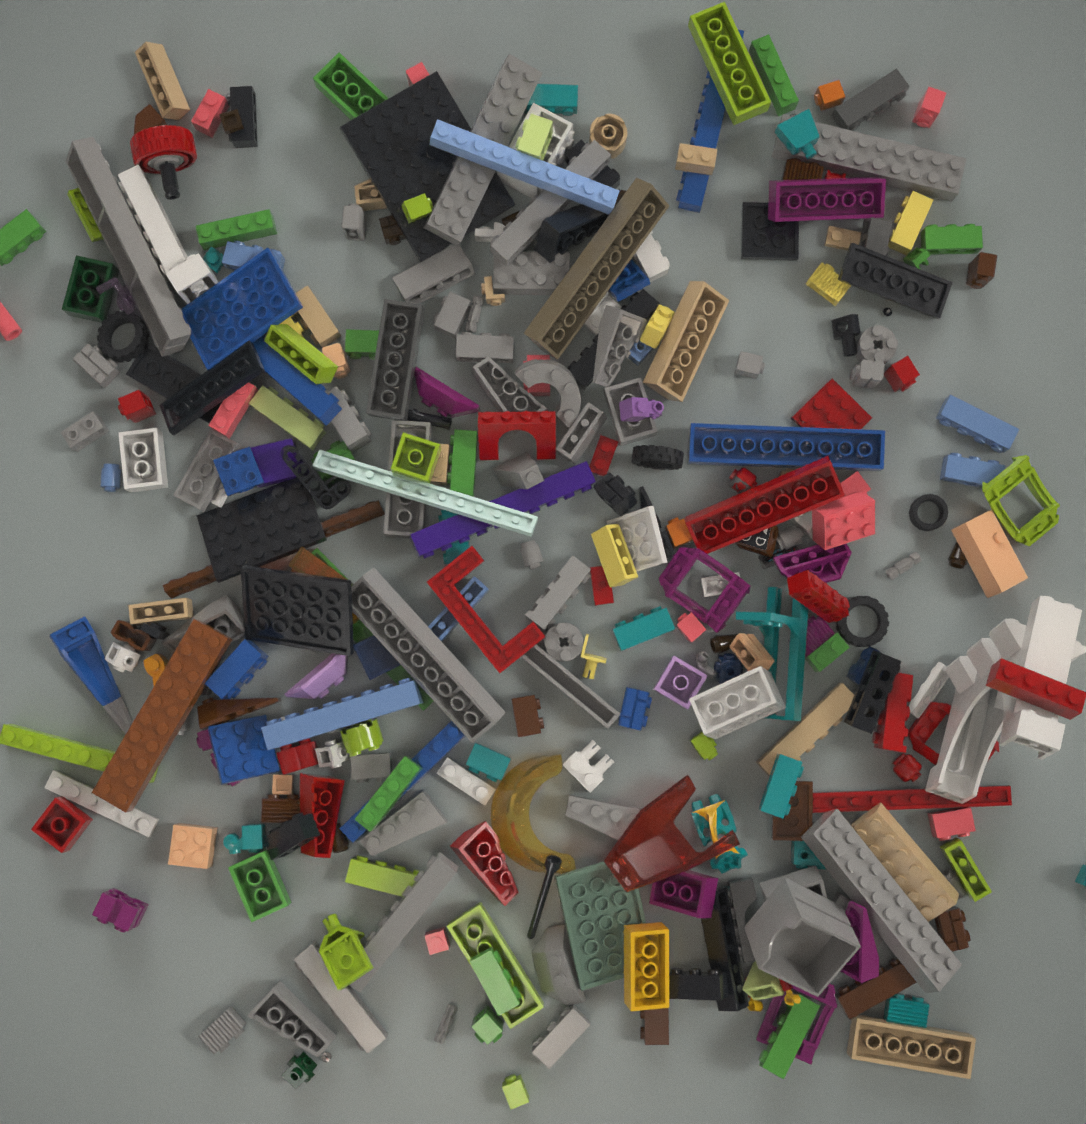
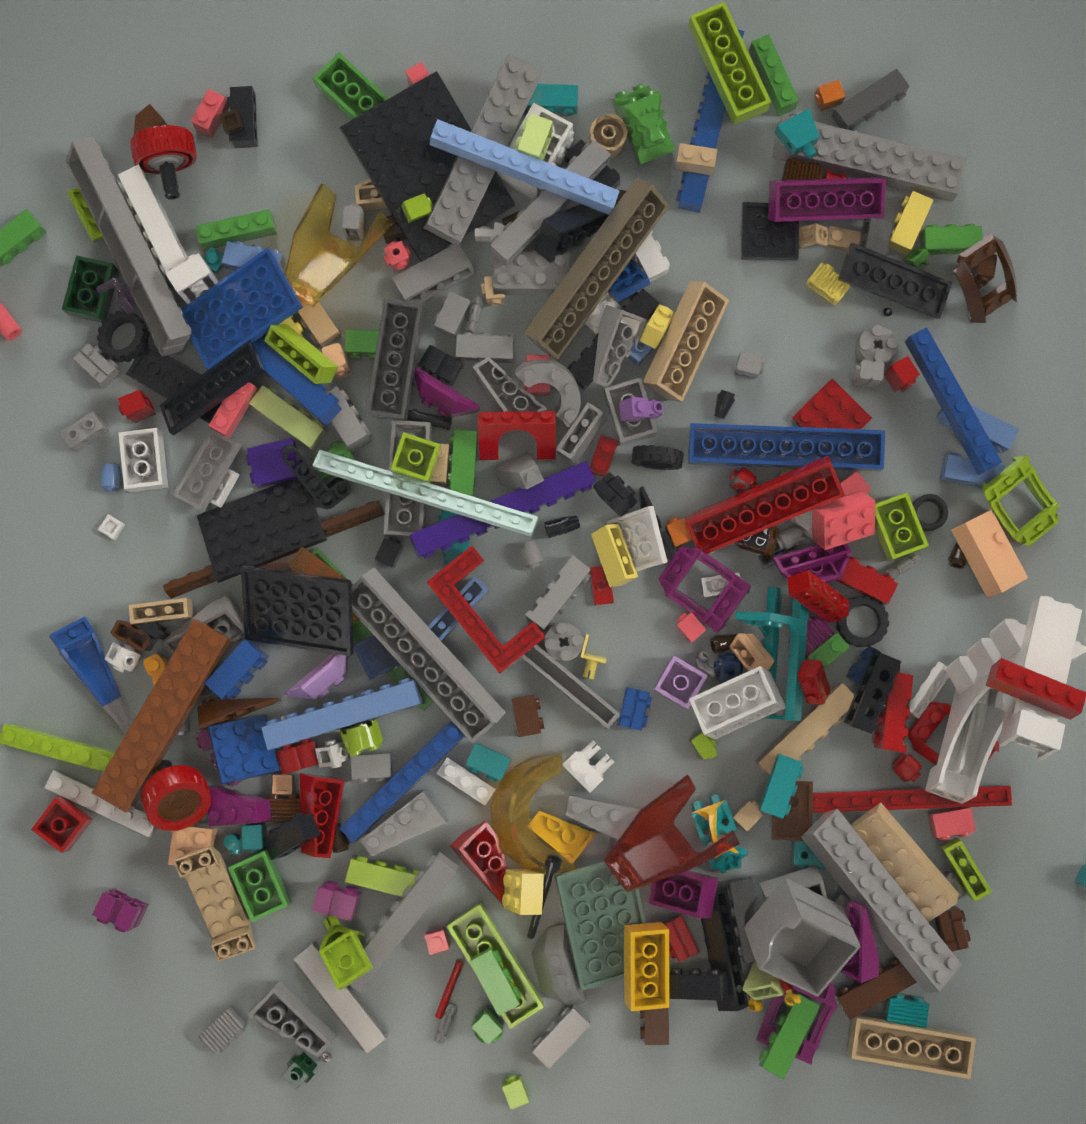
(111, 527): none -> white tile
(162, 81): tan brick -> none
(175, 797): none -> red wheel
(217, 901): none -> tan slope
(234, 807): none -> magenta wedge
(238, 471): blue plate -> none
(319, 258): none -> clear yellow windscreen
(337, 900): none -> magenta brick
(388, 793): bright green brick -> none
(389, 552): none -> black brick
(398, 261): none -> coral brick
(441, 365): none -> black brick
(449, 989): none -> red bar
(523, 891): none -> light yellow brick
(561, 526): none -> black hinge
(561, 834): none -> yellow wing
(643, 628): teal brick -> none
(644, 123): none -> bright green brick
(680, 939): none -> red brick
(724, 403): none -> black cone
(747, 814): none -> tan brick
(813, 235): none -> tan bracket
(813, 682): none -> red brick
(848, 335): black piece -> none
(868, 582): none -> red brick
(898, 527): none -> lime brick
(929, 107): coral brick -> none
(952, 401): none -> blue brick
(978, 306): none -> reddish brown wedge

